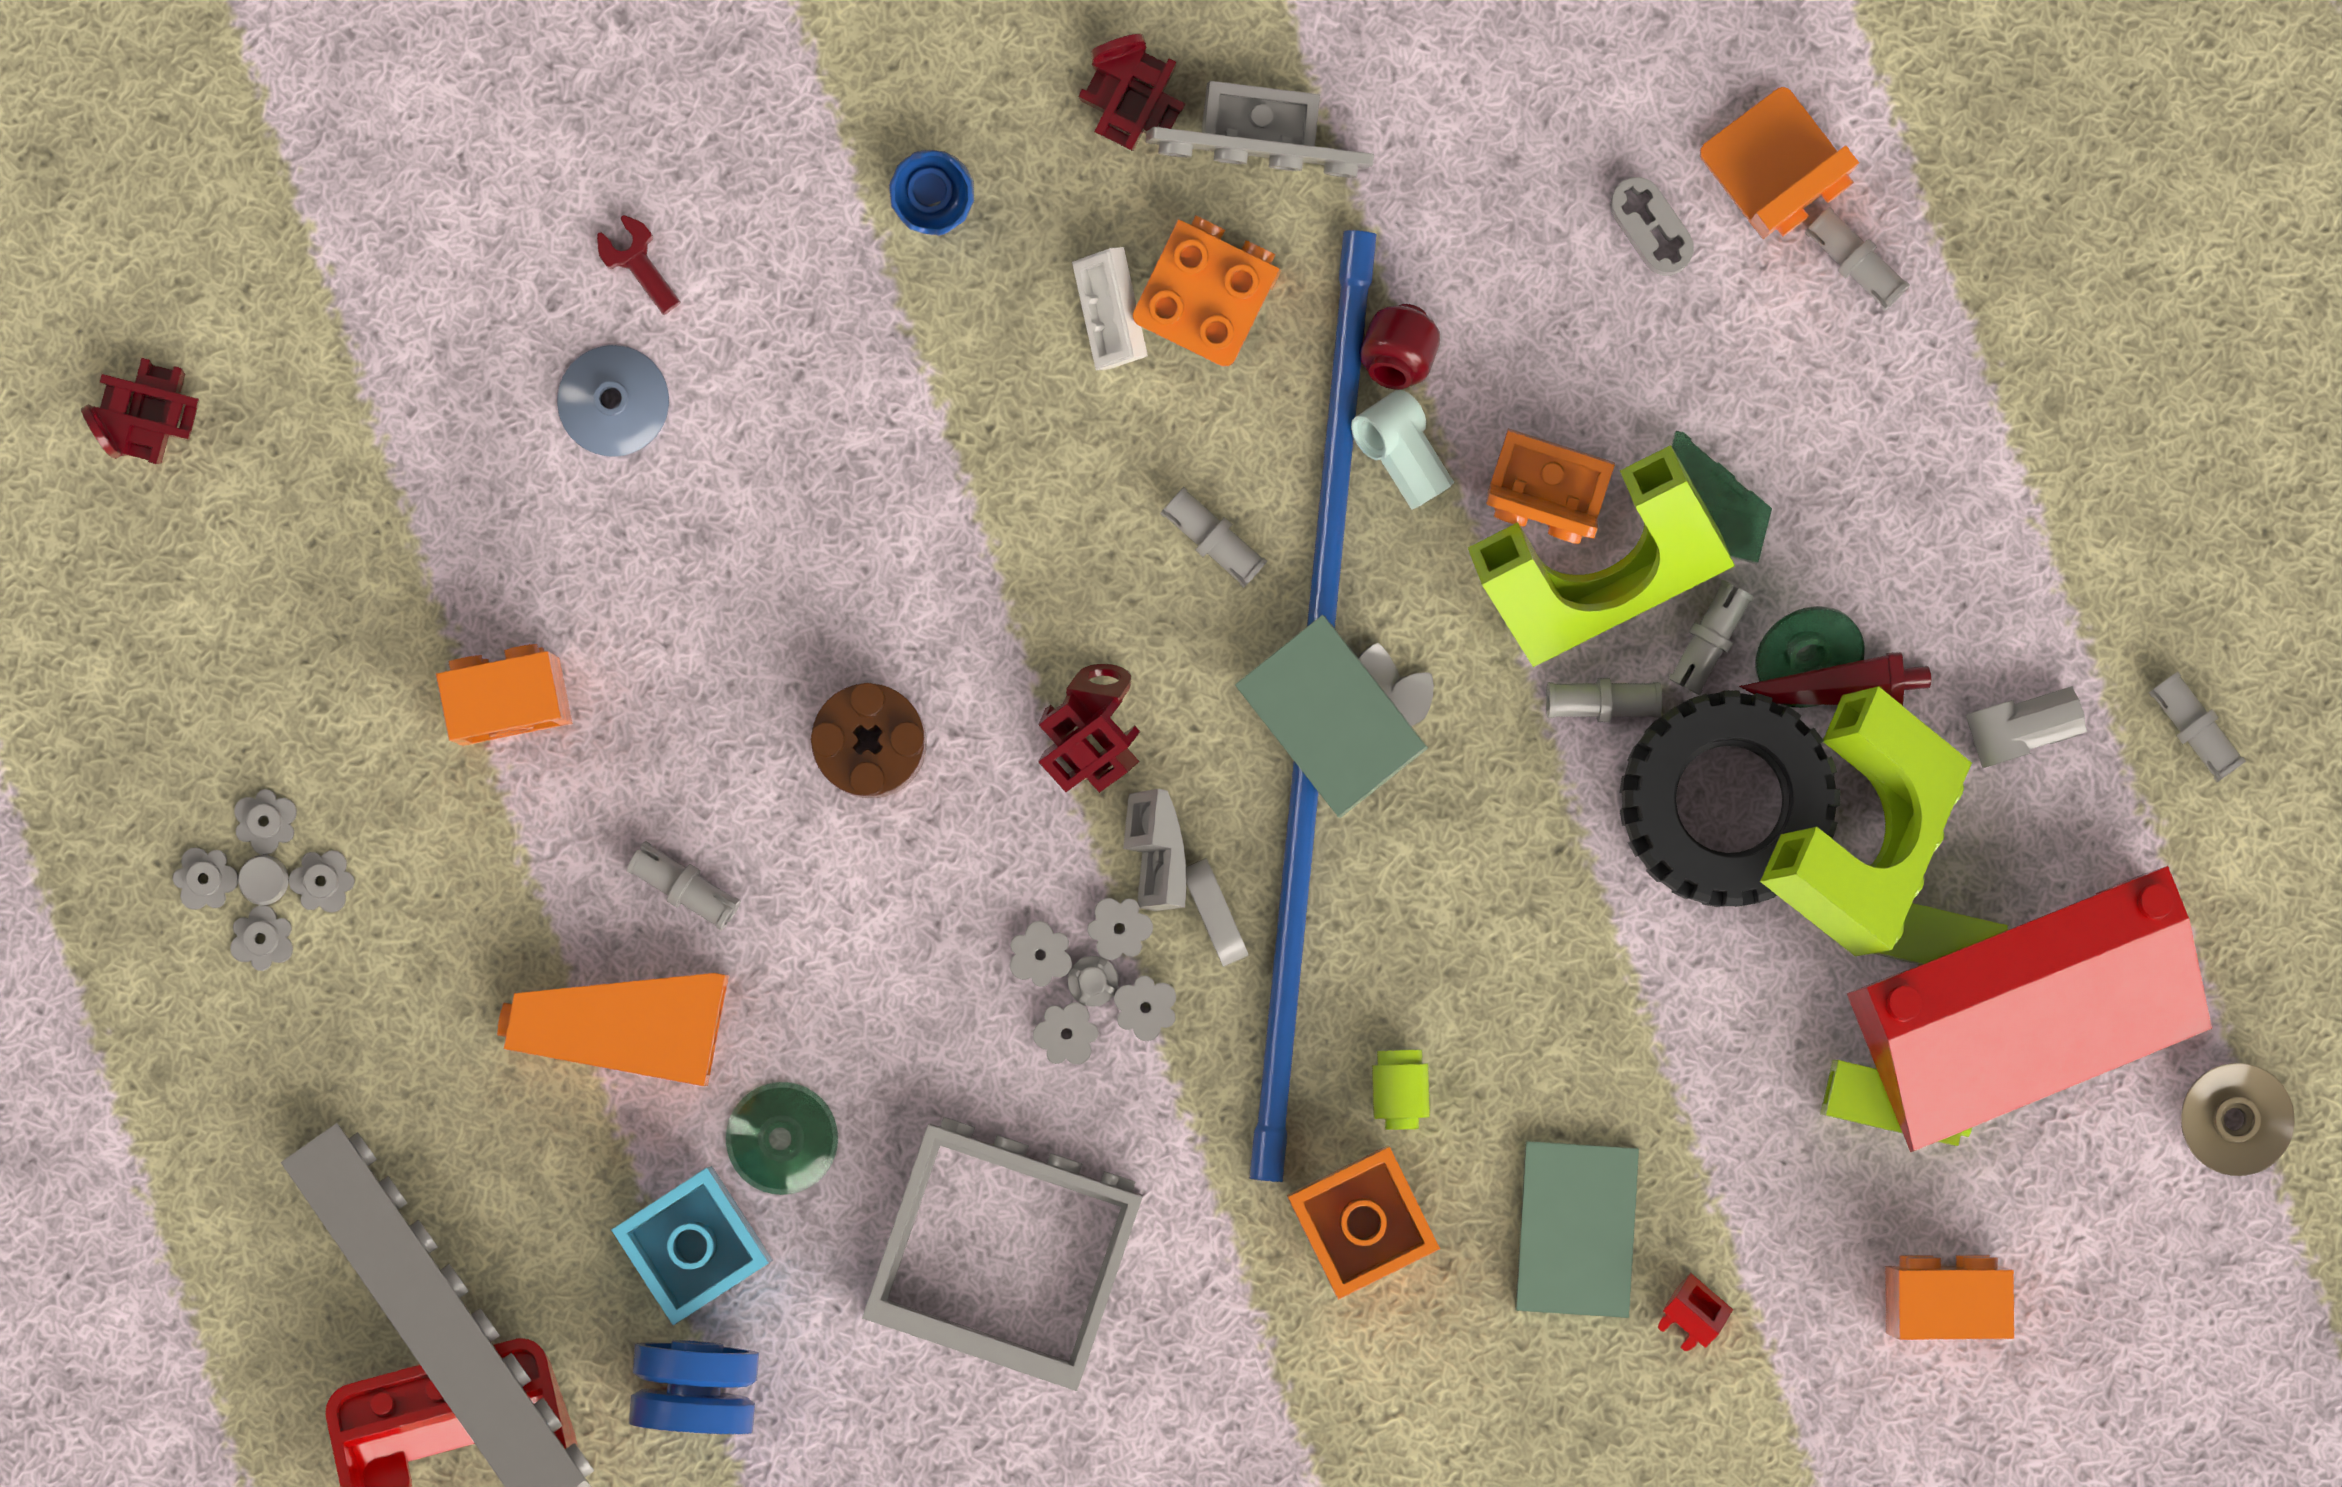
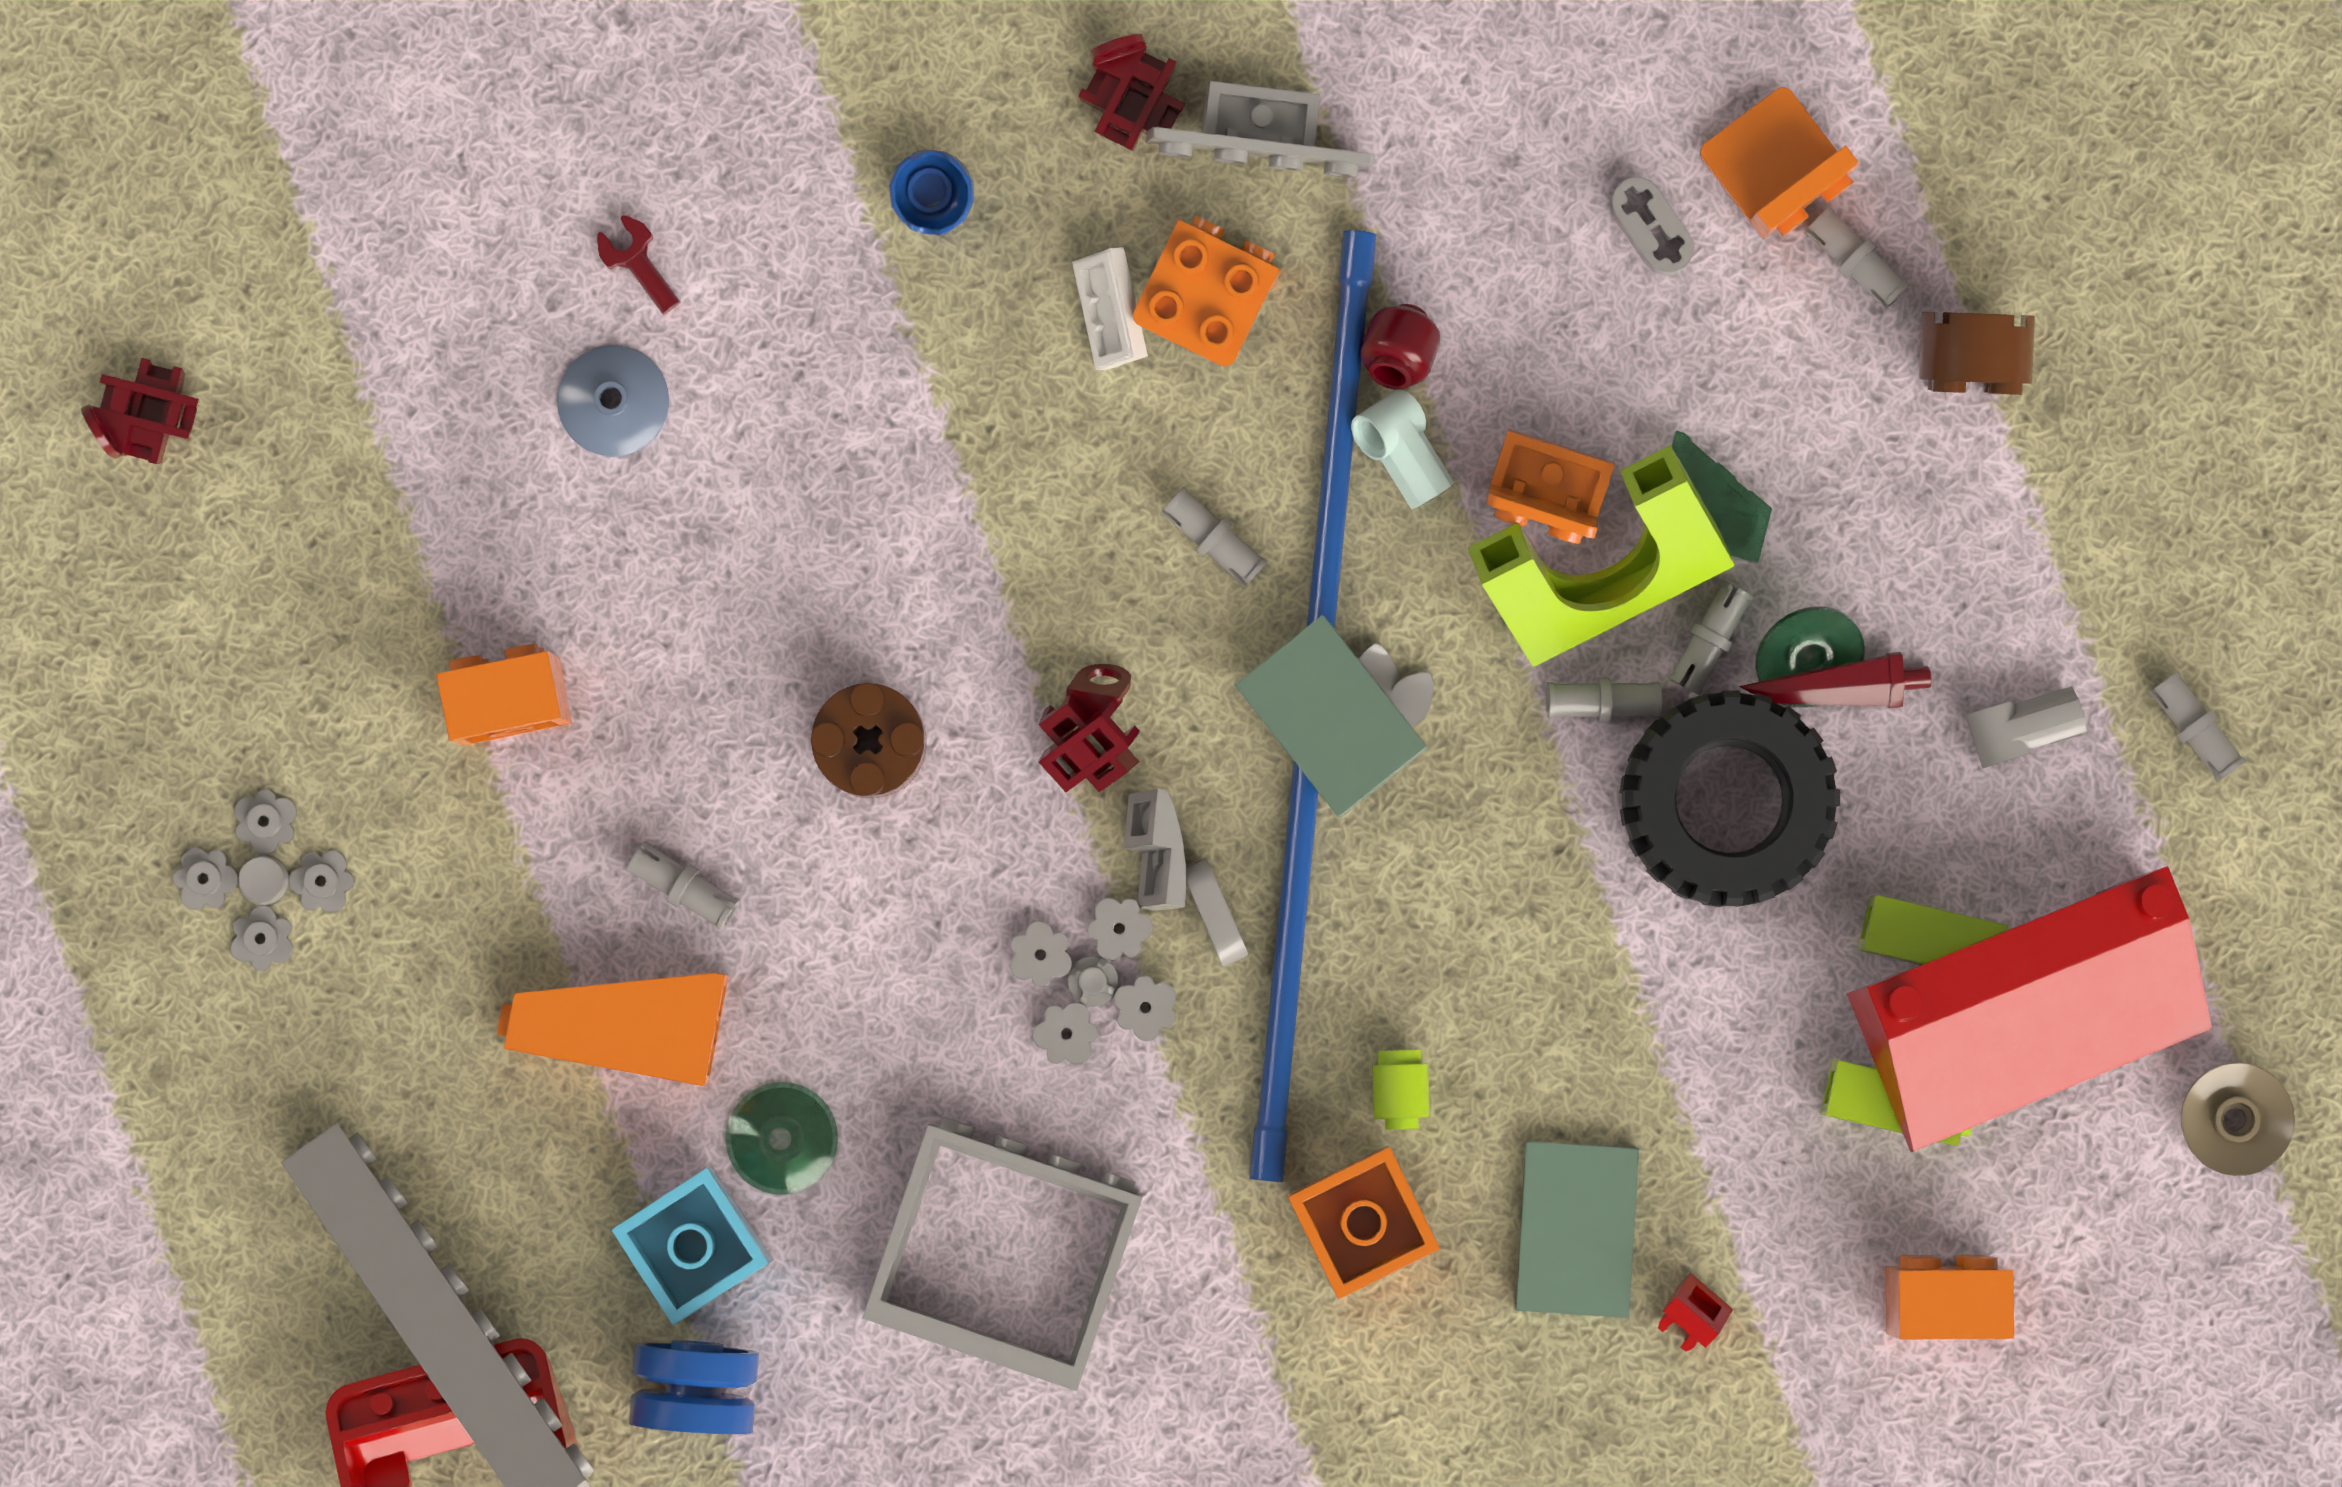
(1917, 785): lime arch -> none
(1976, 350): none -> reddish brown brick

